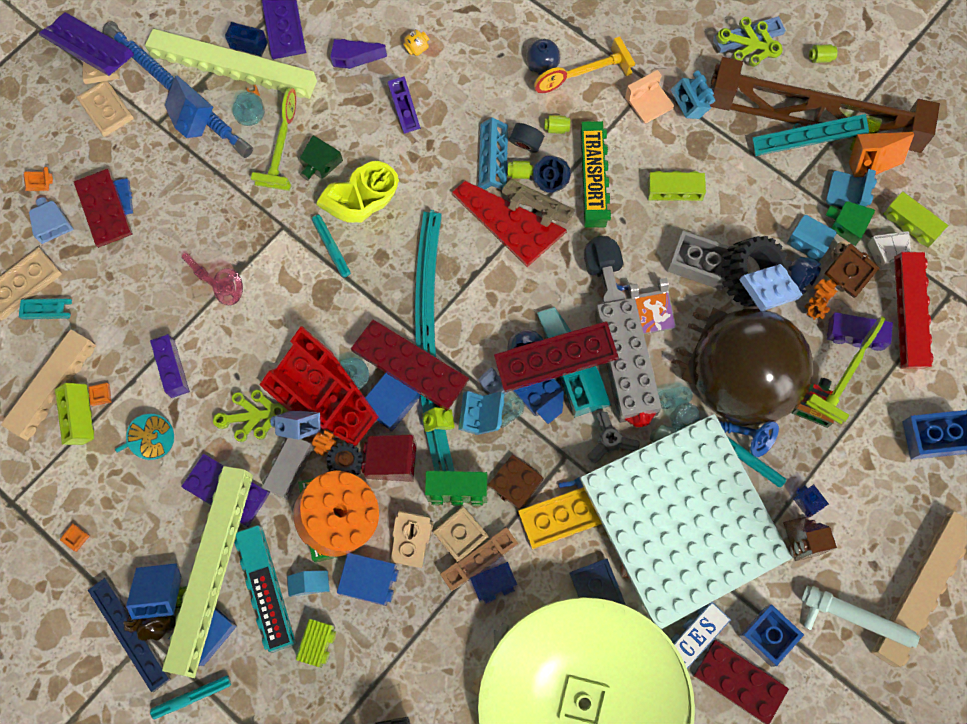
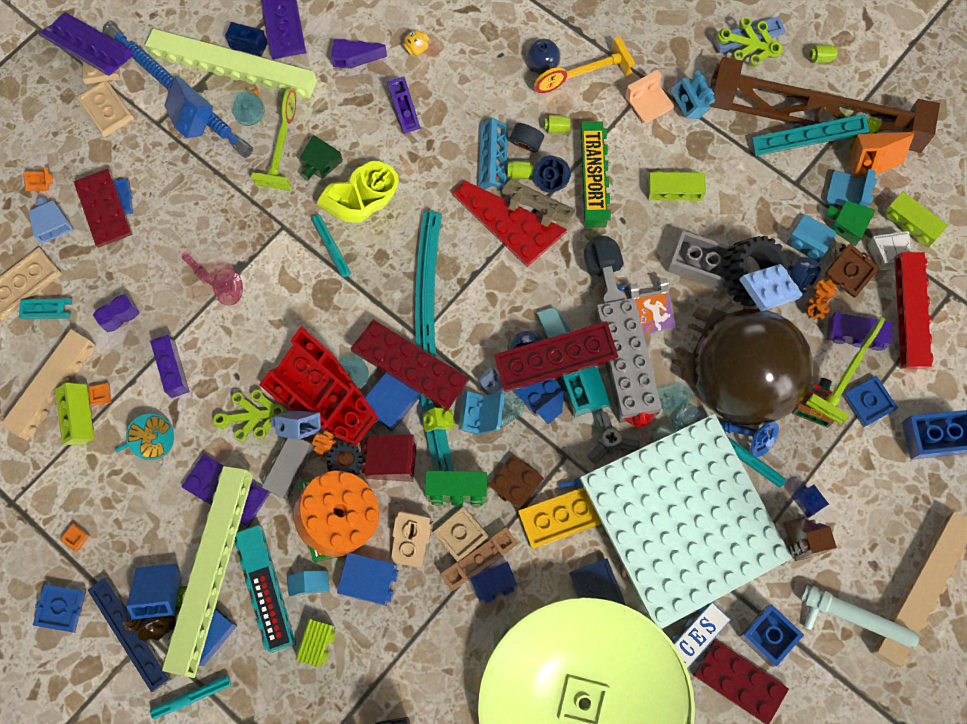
(59, 608): none -> blue plate
(119, 310): none -> dark purple brick
(870, 401): none -> blue tile

